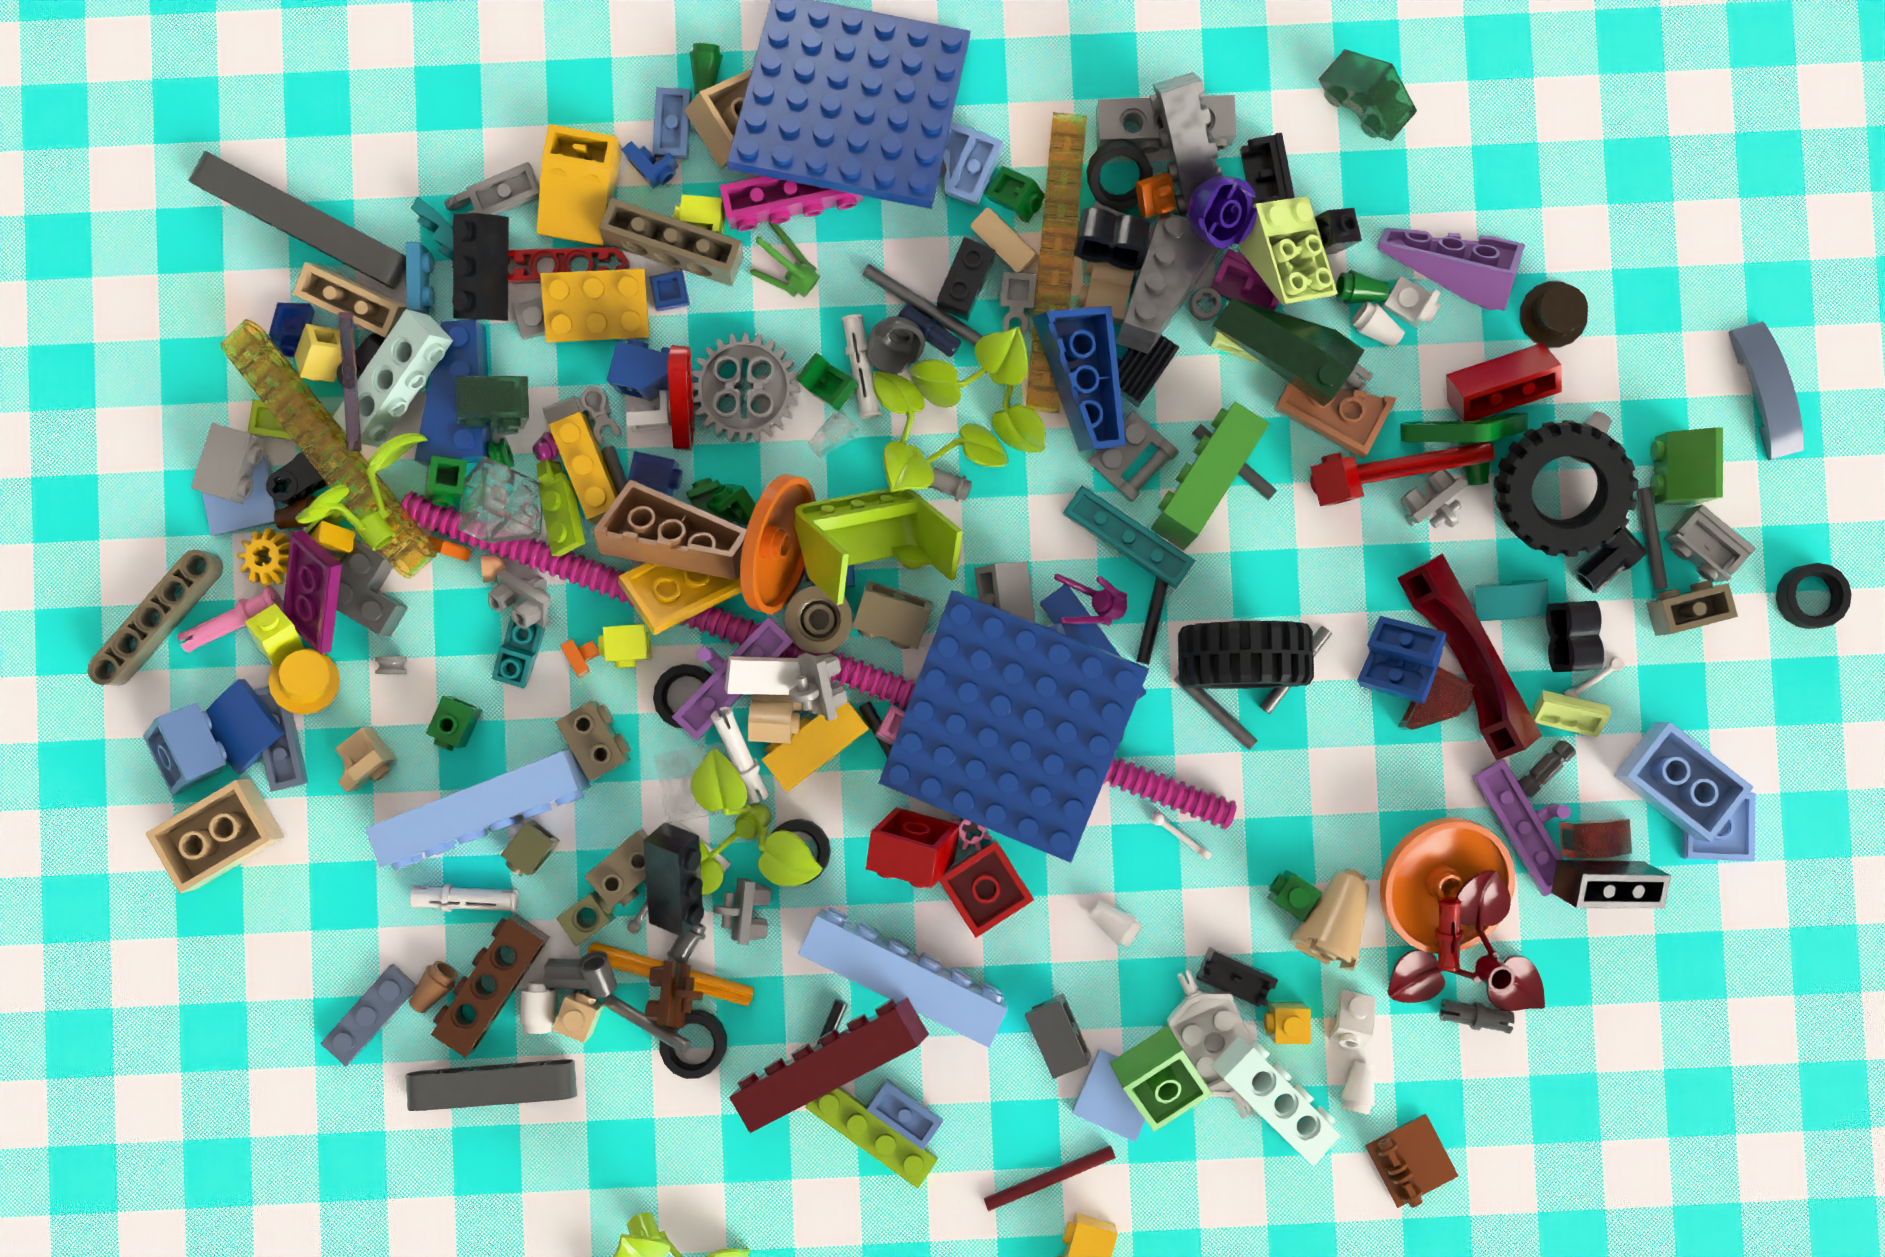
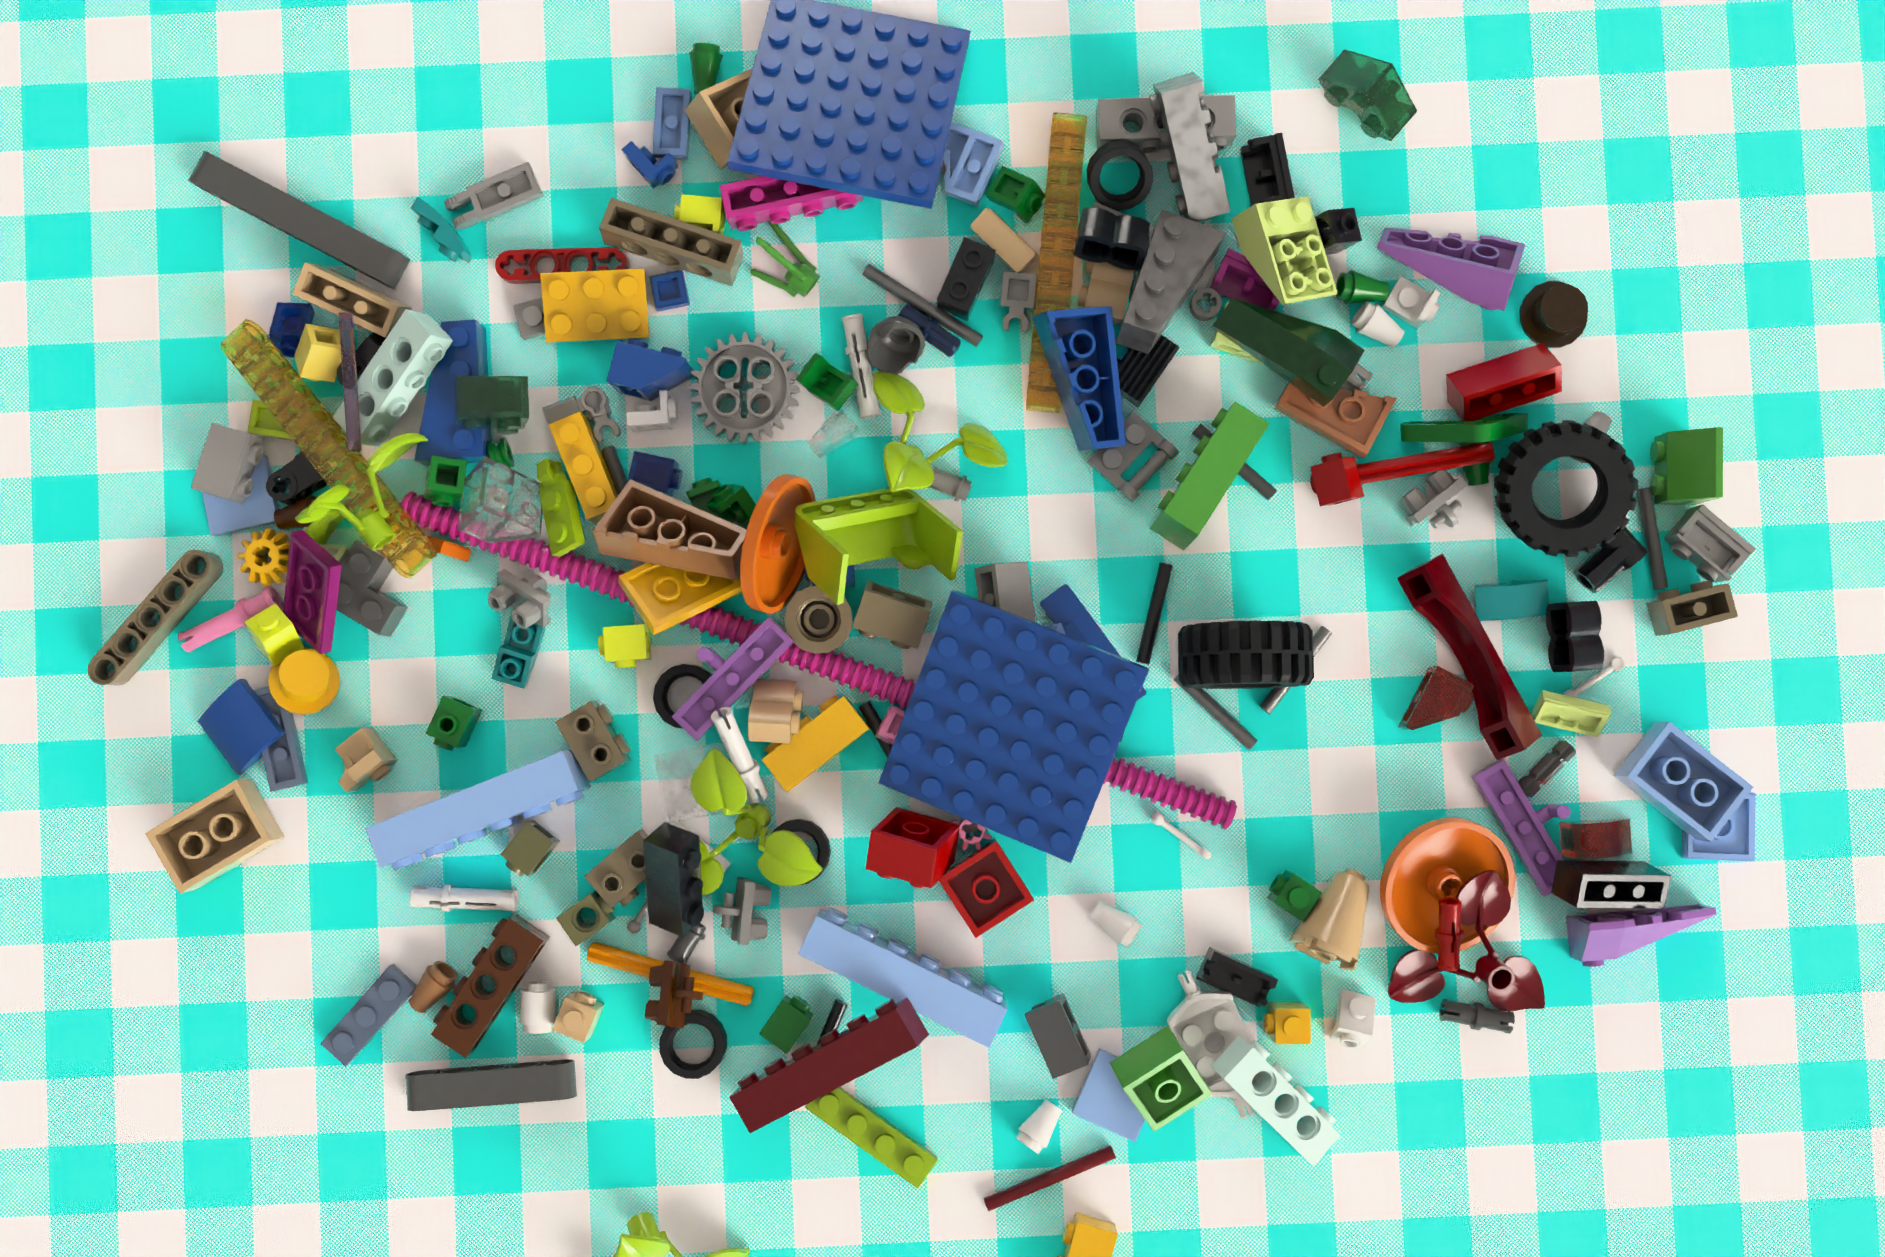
(185, 748): medium blue slope -> none
(334, 537): yellow slope -> none
(391, 665): light grey bush -> none
(418, 266): dark azure plate -> none
(480, 266): black brick -> none
(490, 567): light nougat hinge -> none
(545, 447): magenta arm -> none
(576, 183): yellow slope -> none
(579, 656): orange tile -> none
(589, 973): dark grey piece -> none
(638, 1018): flat silver bar -> none
(681, 397): red beam -> none
(761, 675): white tile -> none
(787, 1022): none -> green brick
(814, 686): light grey hips -> none
(904, 1114): medium blue plate -> none
(1006, 361): lime plant -> none
(1039, 1127): none -> white cone
(1107, 603): magenta plant -> none
(1129, 537): teal tile -> none
(1155, 195): orange tile -> none
(1222, 211): dark purple cylinder -> none
(1359, 1089): white cone -> none
(1402, 659): blue slope -> none
(1411, 1161): dark orange hinge -> none
(1615, 934): none -> medium lavender wedge
(1772, 389): sand blue slope -> none
(1838, 588): black tyre -> none

